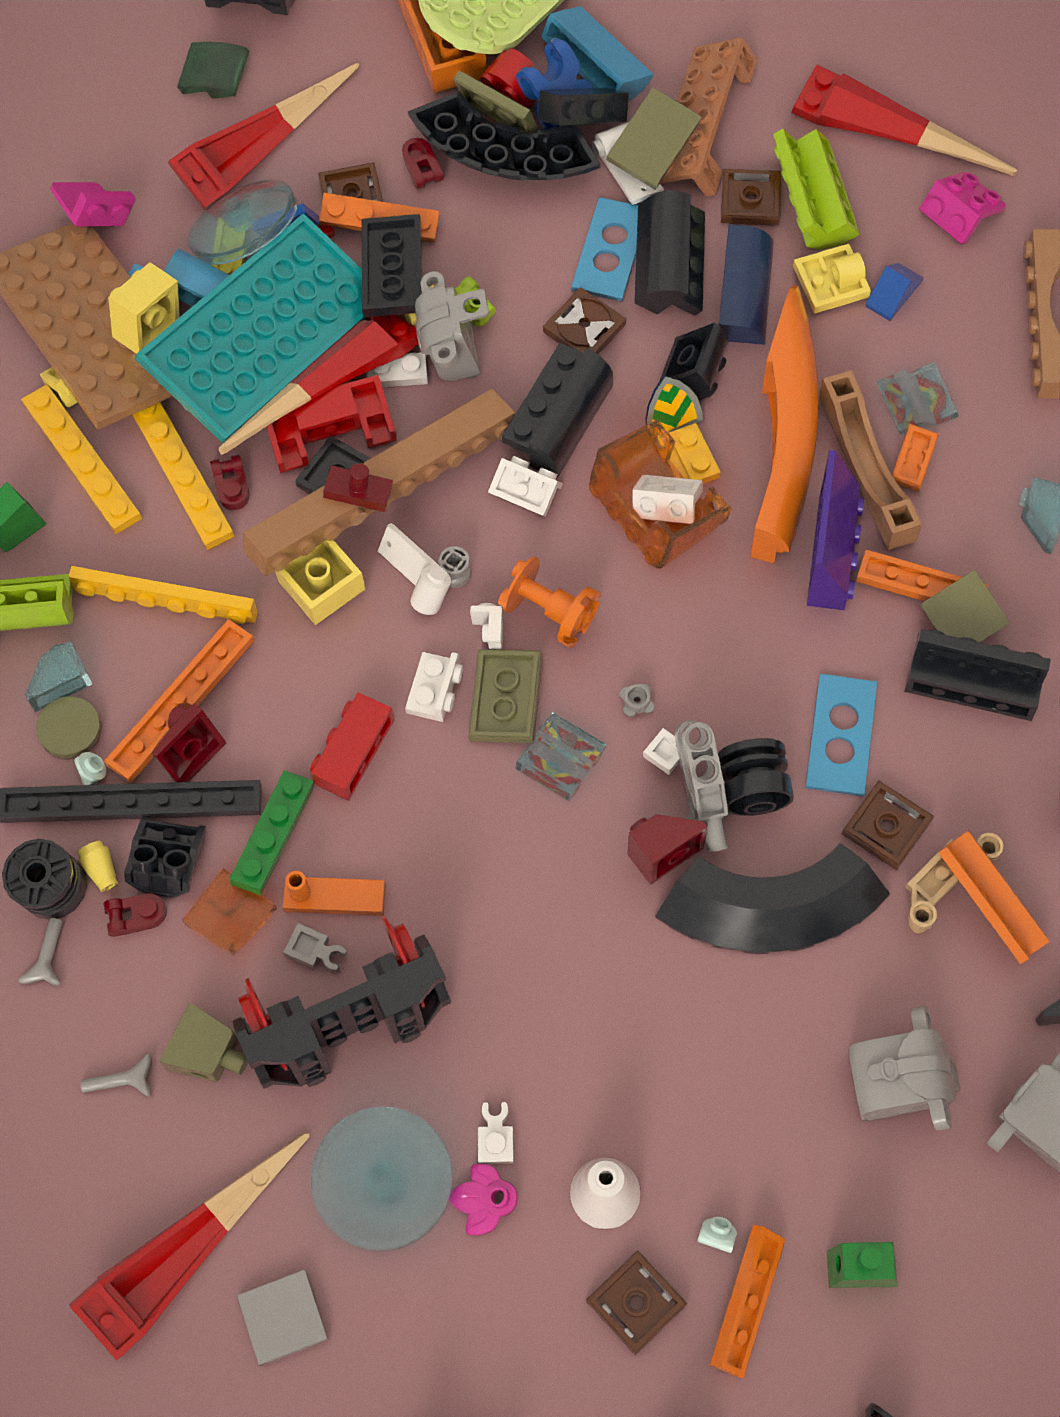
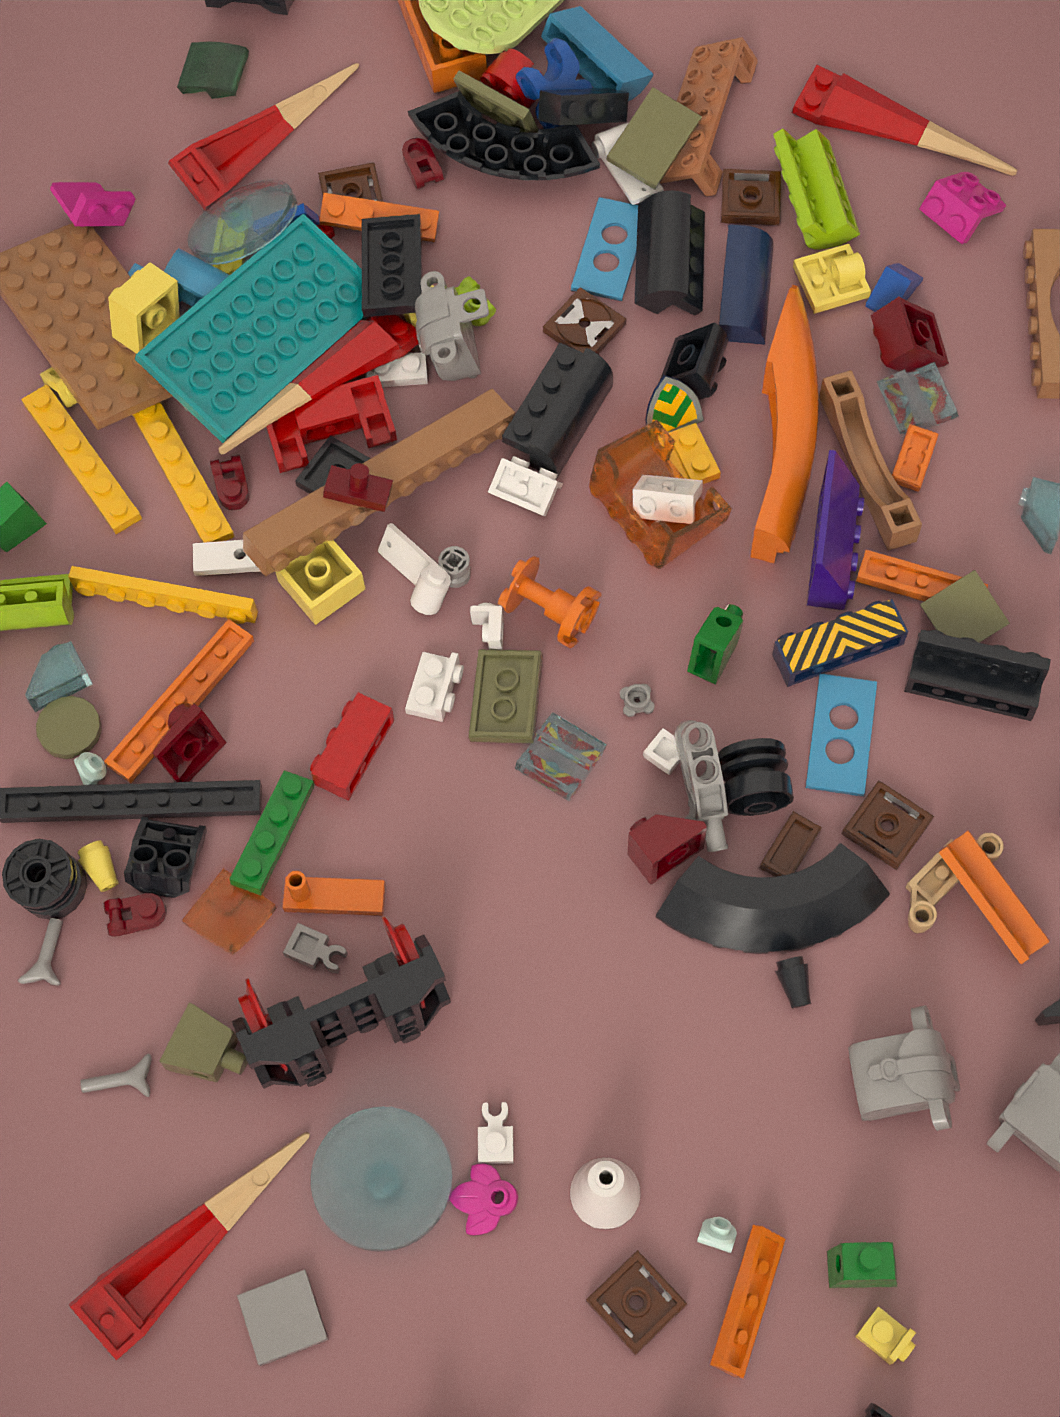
(221, 558): none -> white tile
(720, 634): none -> green torso
(790, 846): none -> reddish brown tile
(795, 980): none -> black cone
(839, 642): none -> brick
(886, 1337): none -> light yellow bracket
(908, 336): none -> dark red slope

